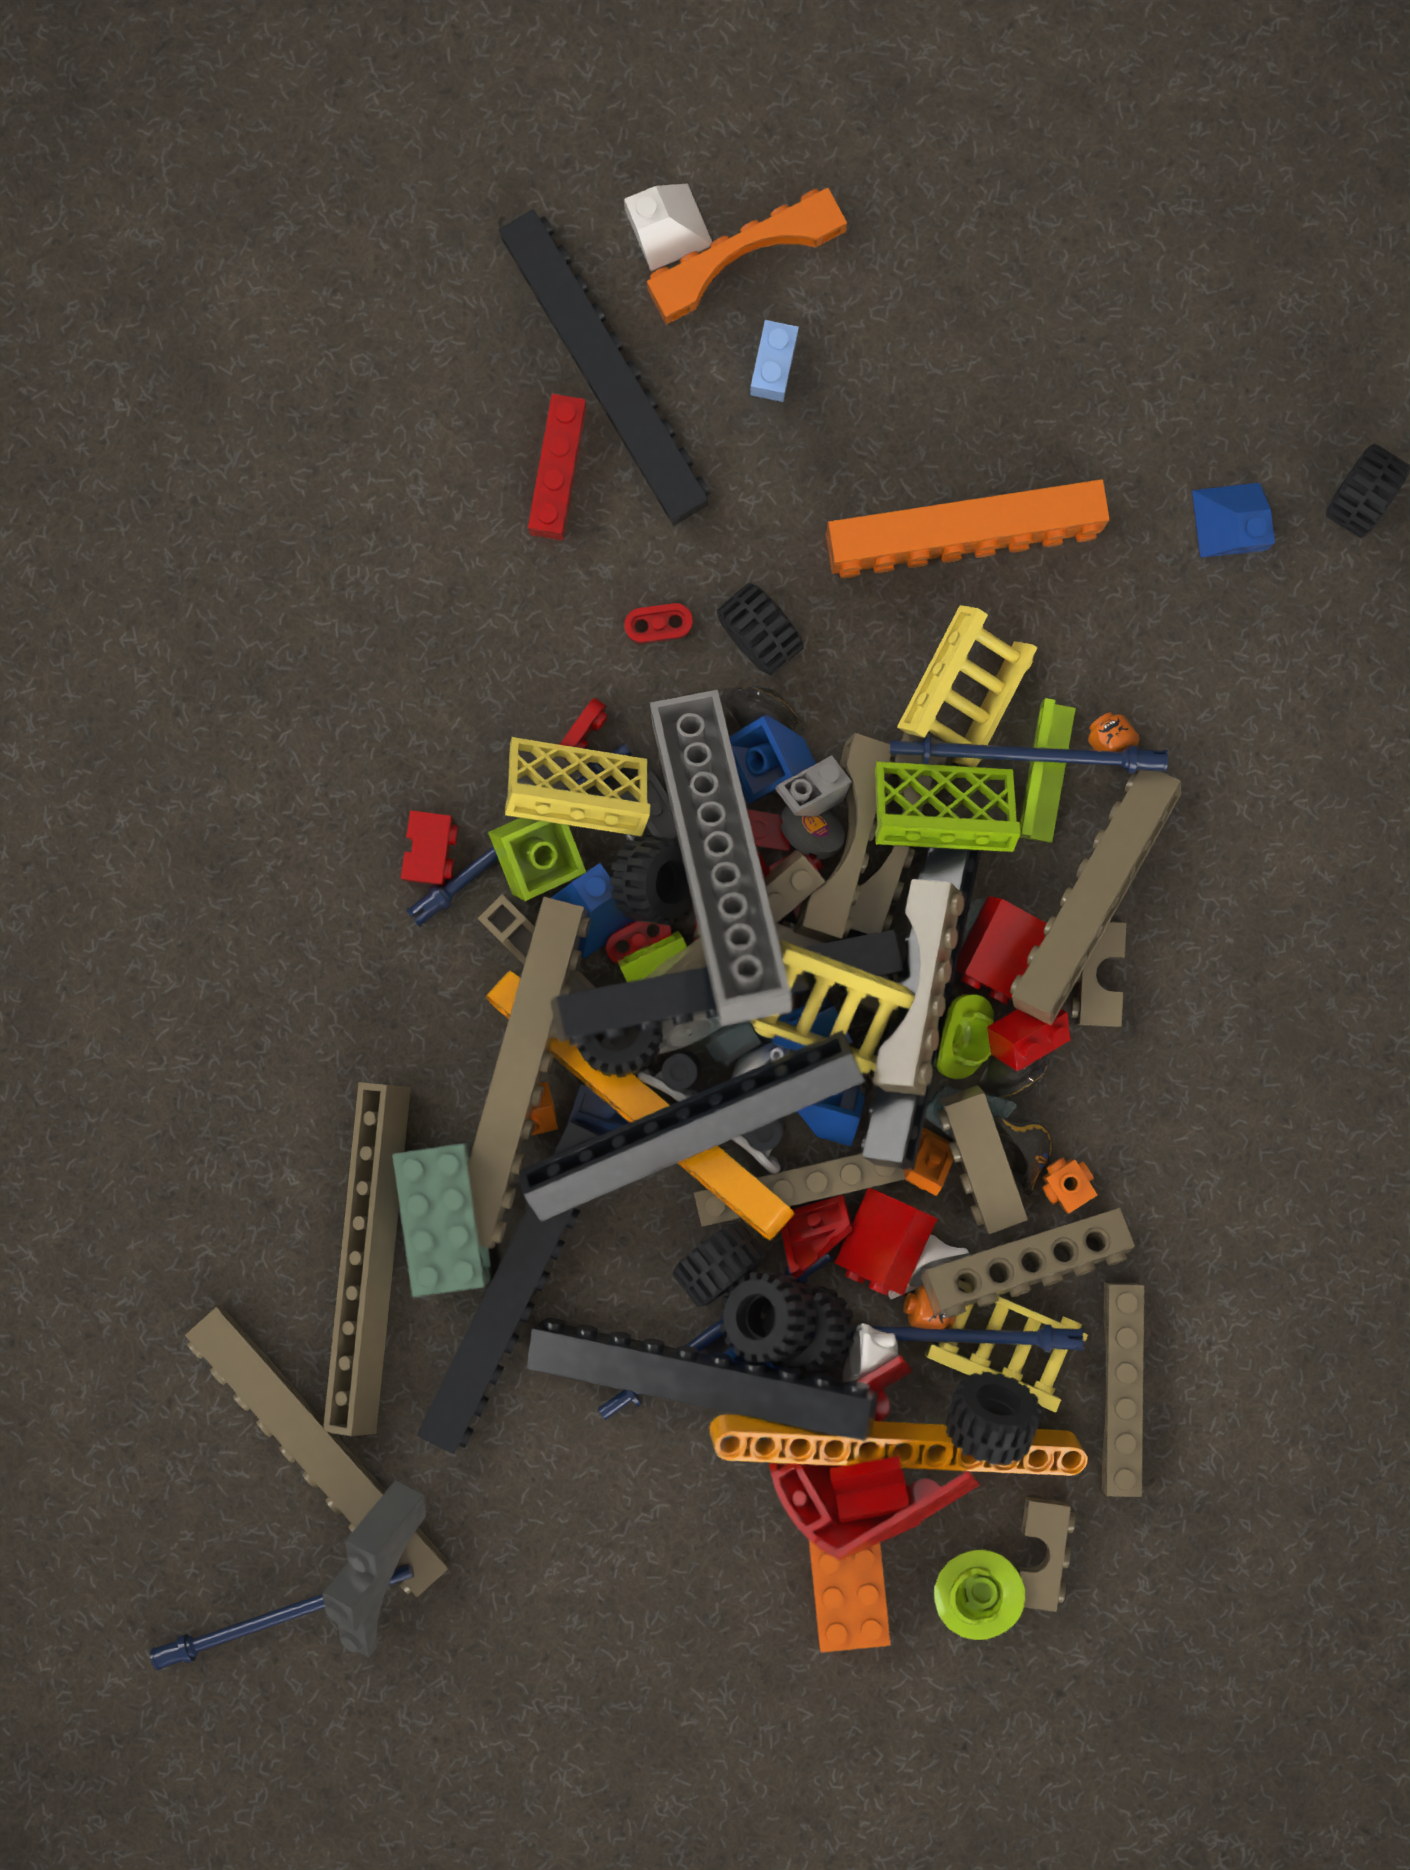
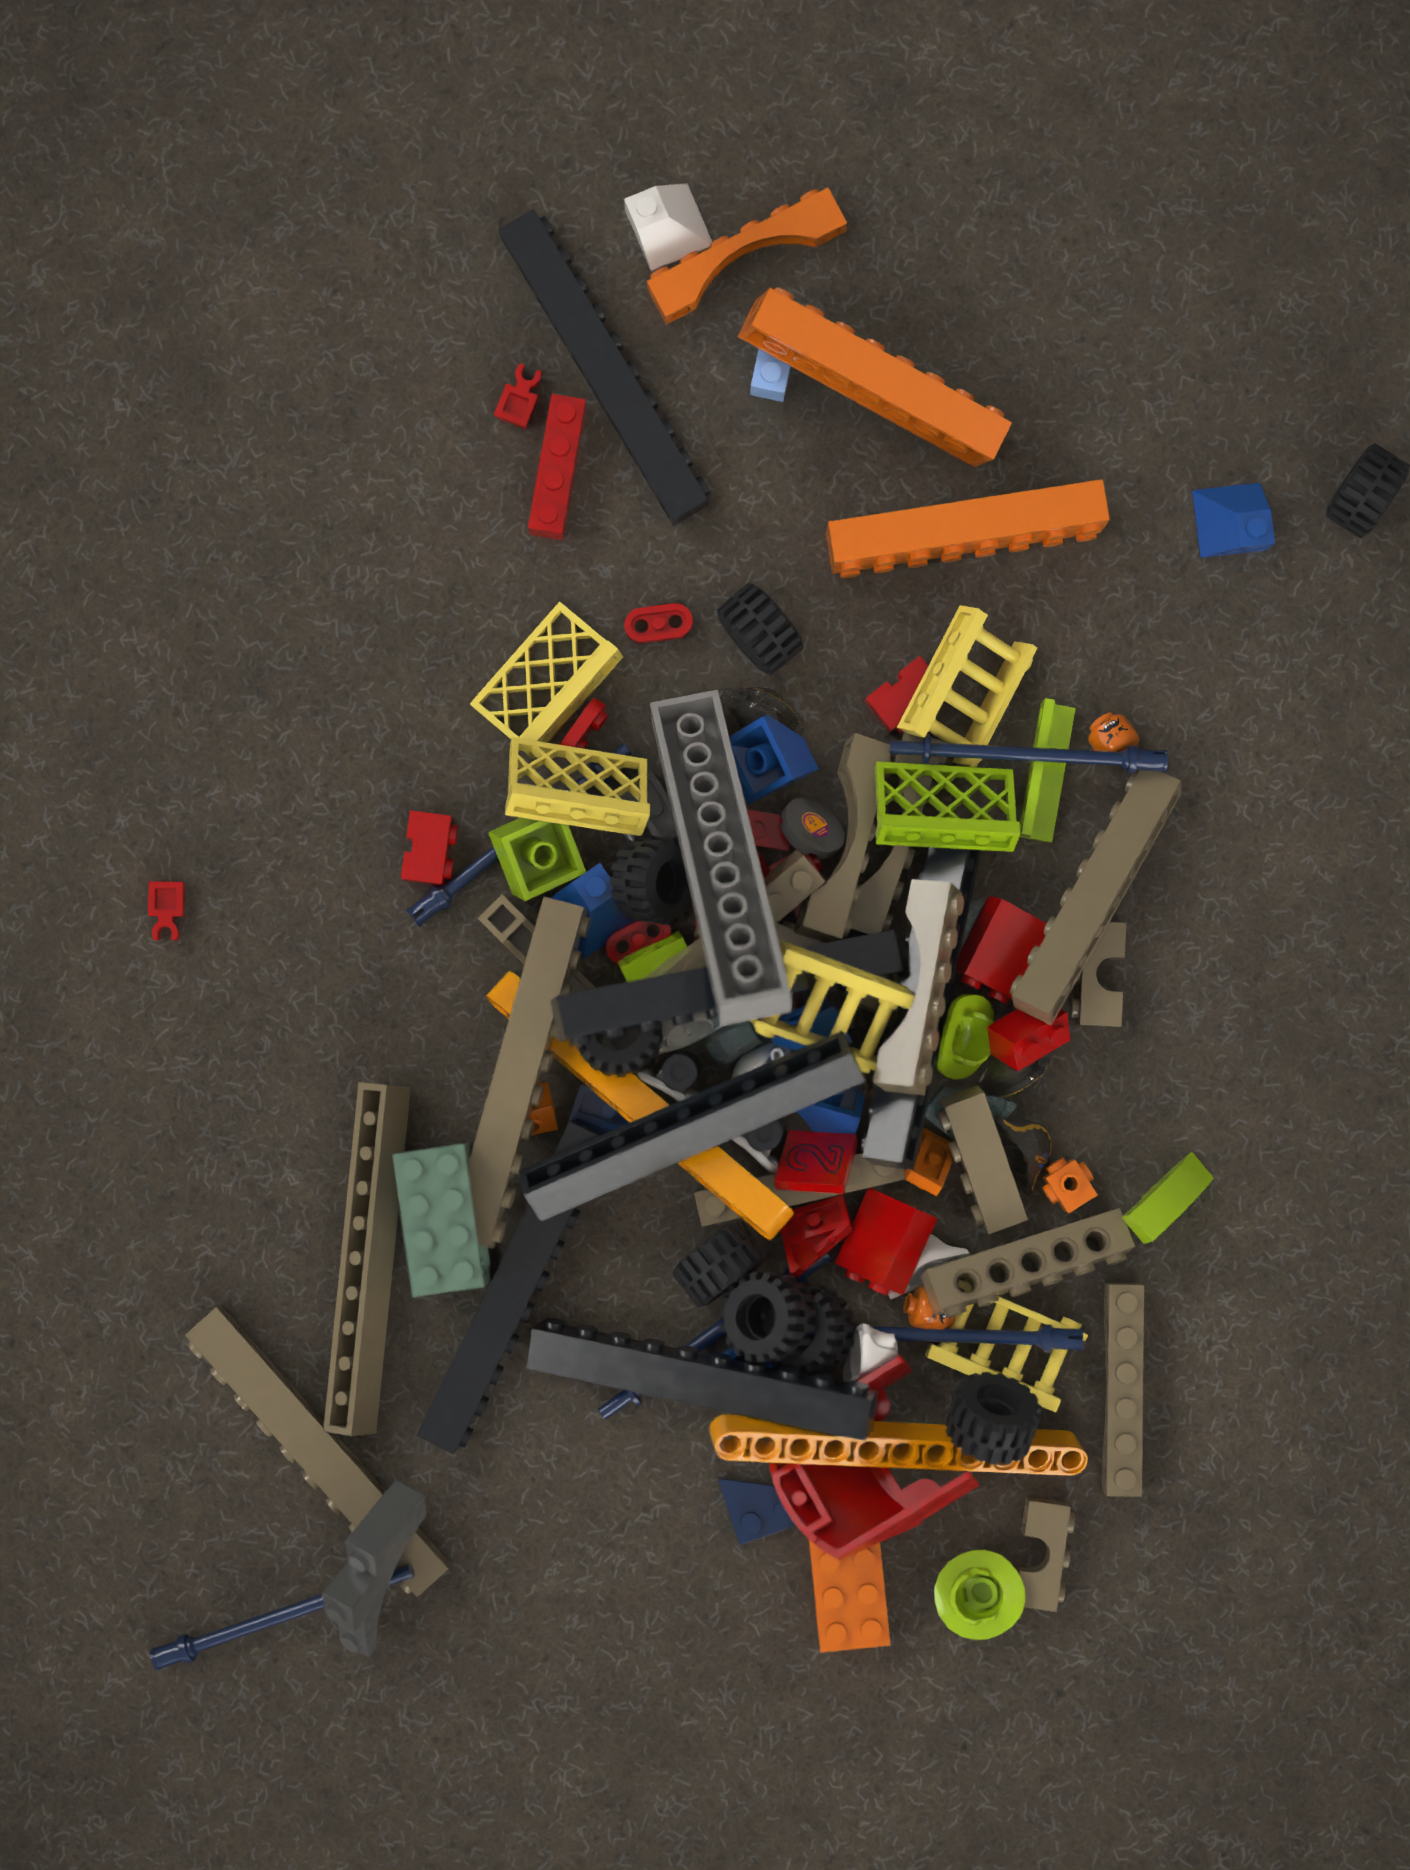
(166, 902): none -> red plate
(517, 401): none -> red plate
(571, 695): none -> light yellow fence
(754, 1509): none -> dark blue wing
(815, 788): light grey slope -> none
(816, 1162): none -> red tile
(870, 1489): red panel -> none
(874, 377): none -> orange brick
(891, 702): none -> red brick
(1168, 1198): none -> lime slope

